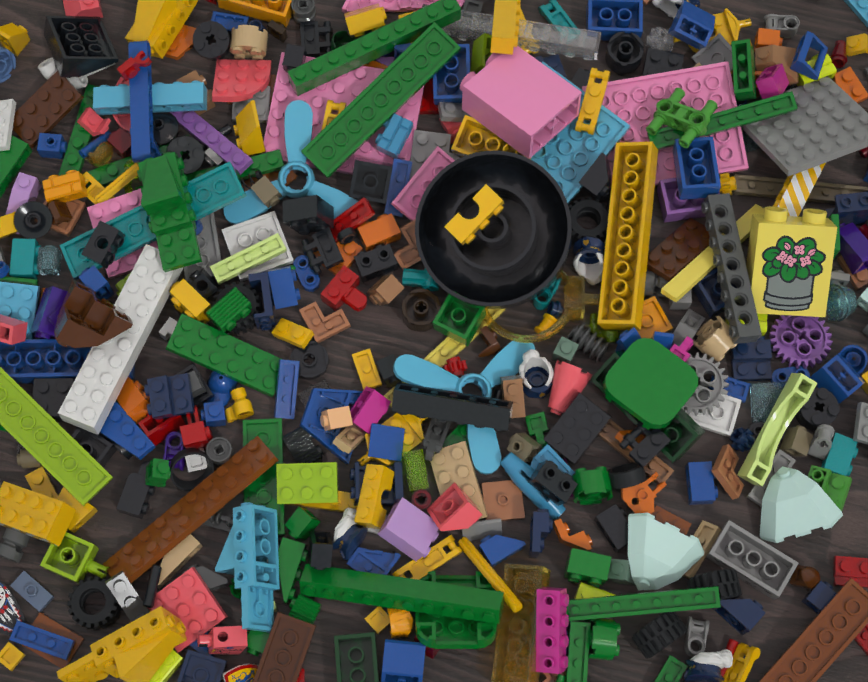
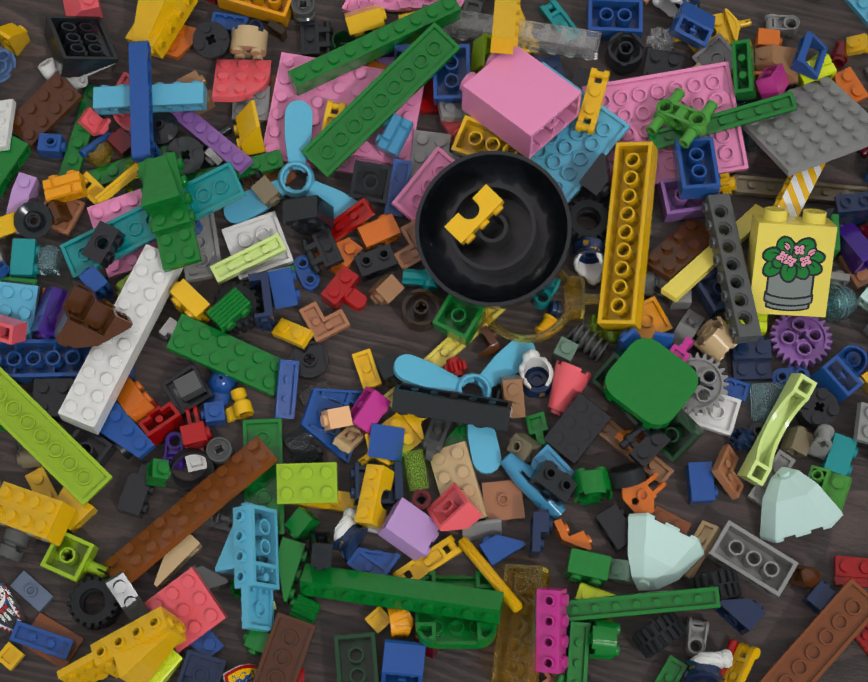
(131, 67): red plate -> none
(152, 586): black piece -> none
(169, 396): dark blue plate -> none
(209, 289): black brick -> none
(232, 640): coral torso -> none
(294, 57): black brick -> none
(346, 235): black tile -> none

